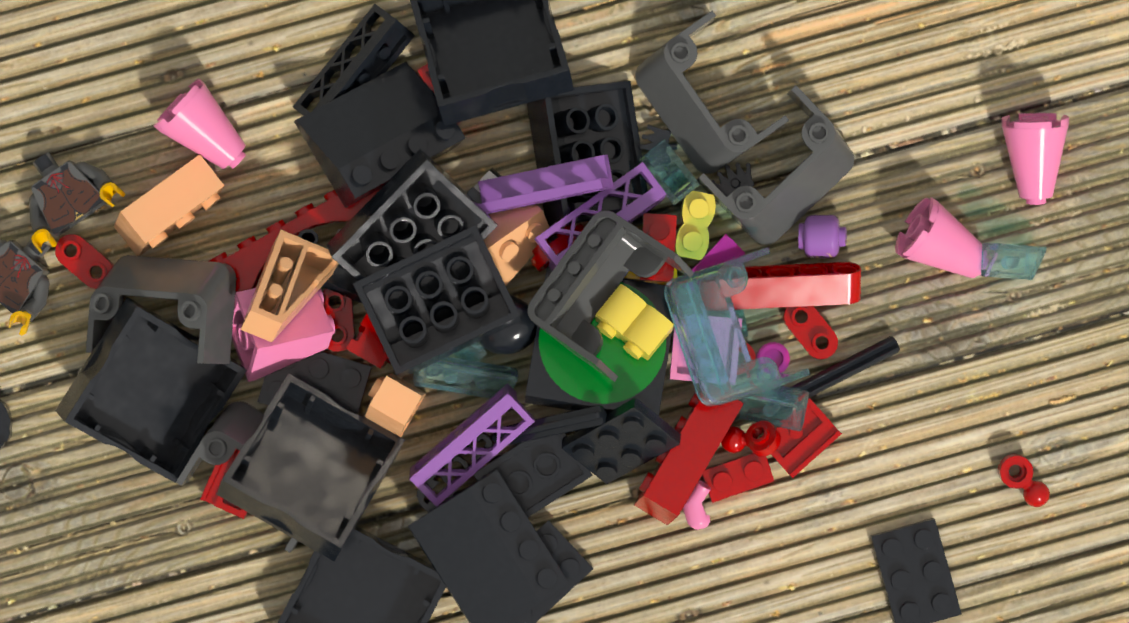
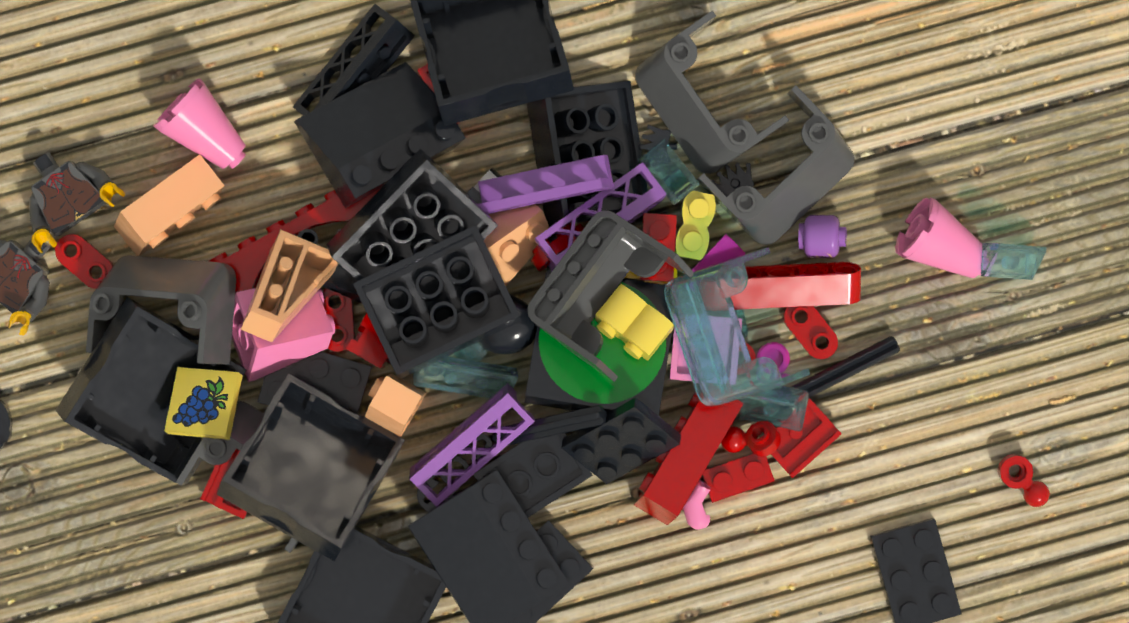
(203, 403): none -> light yellow tile
(1035, 153): bright pink cone -> none

